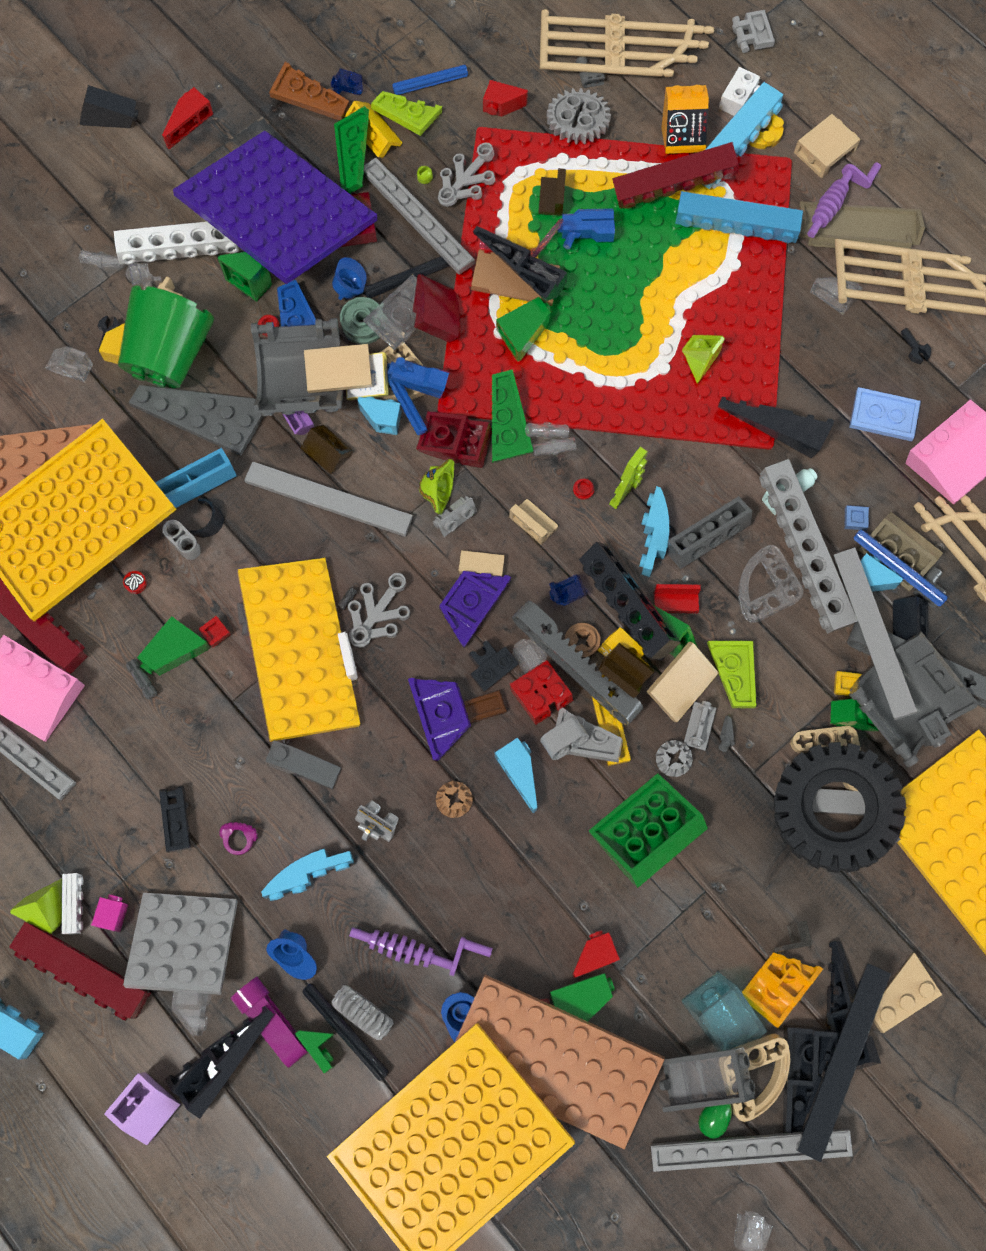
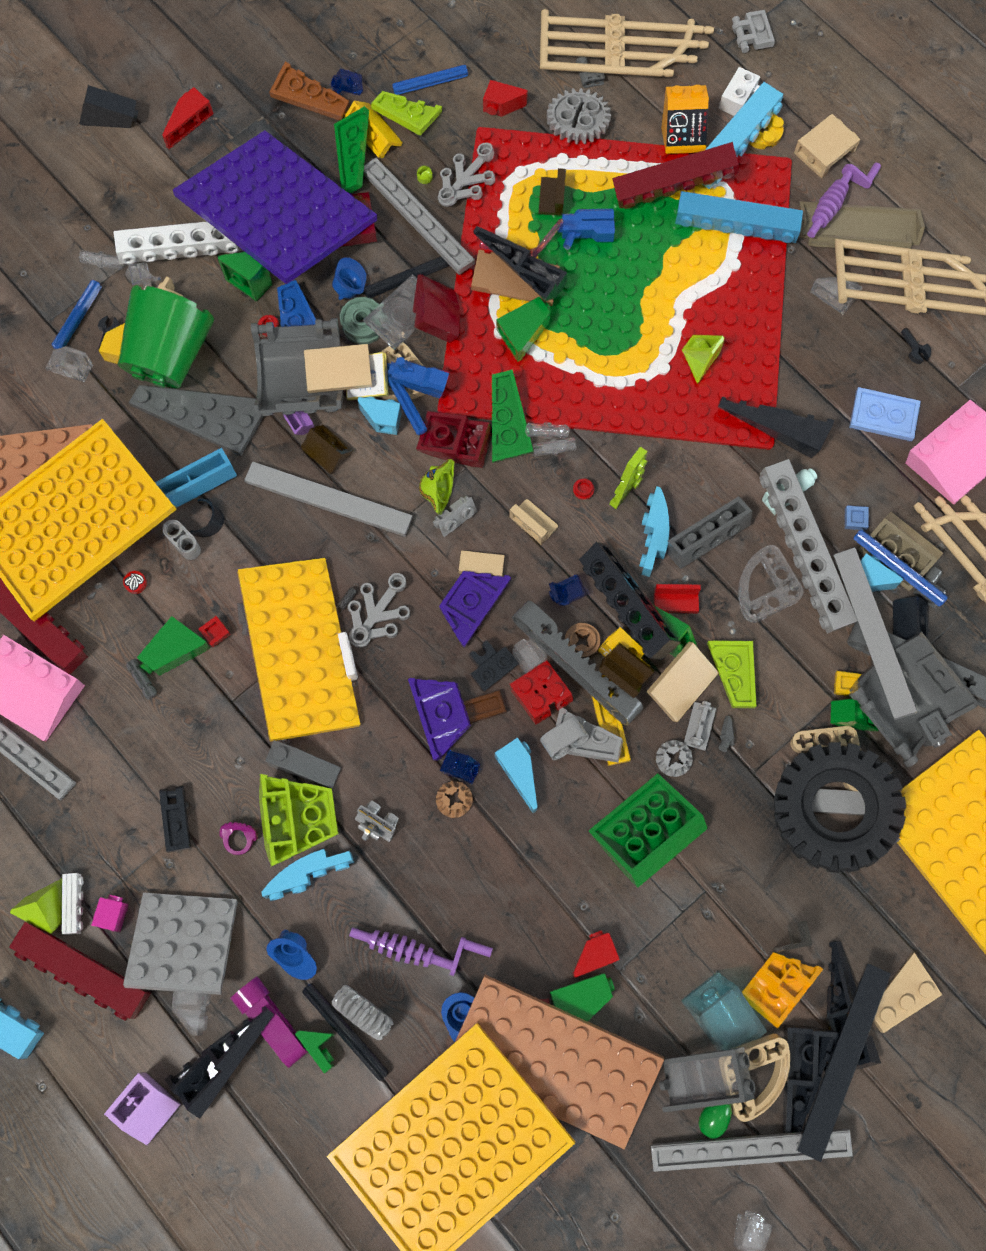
(77, 315): none -> blue axle
(294, 817): none -> lime wedge
(460, 766): none -> clear blue bracket

